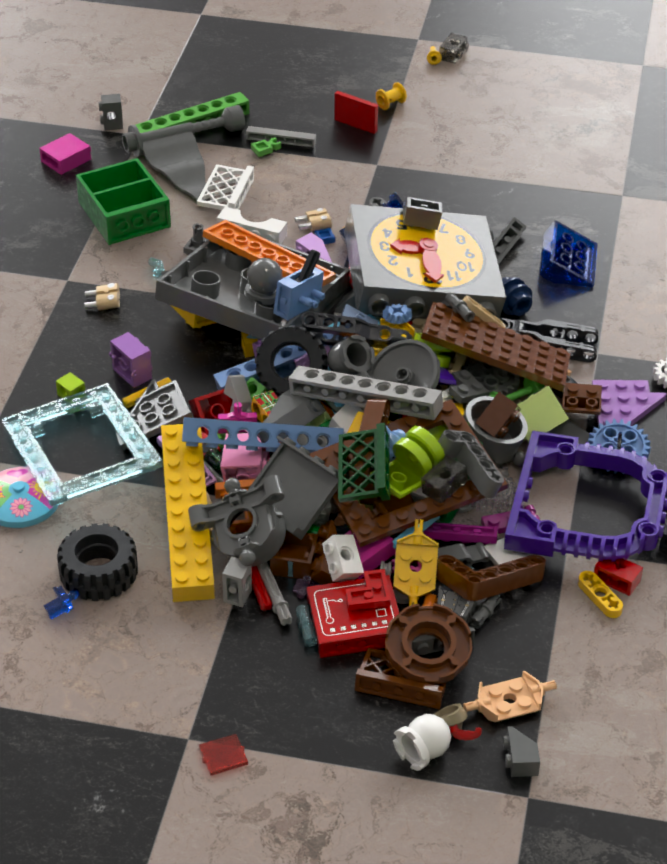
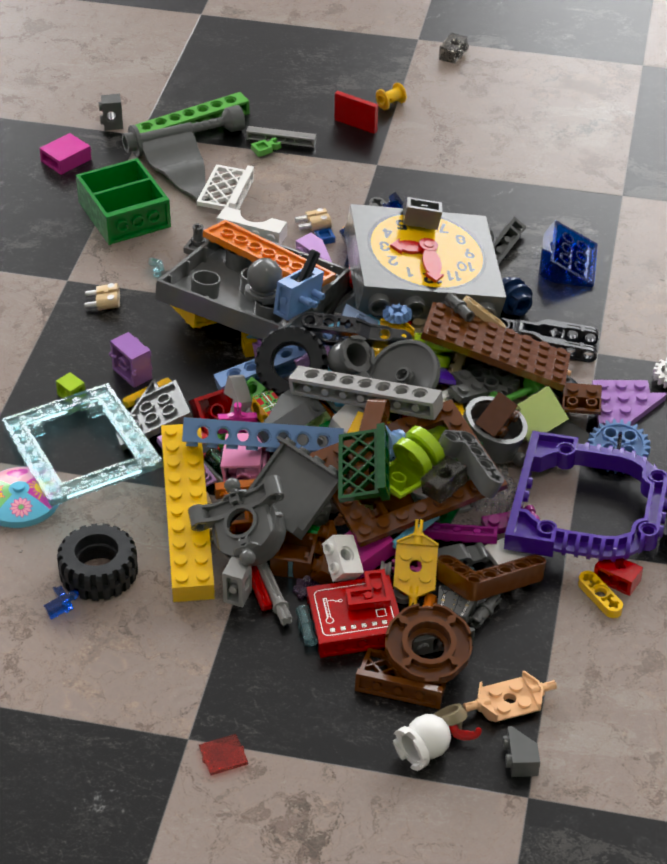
(434, 56): yellow cone -> none

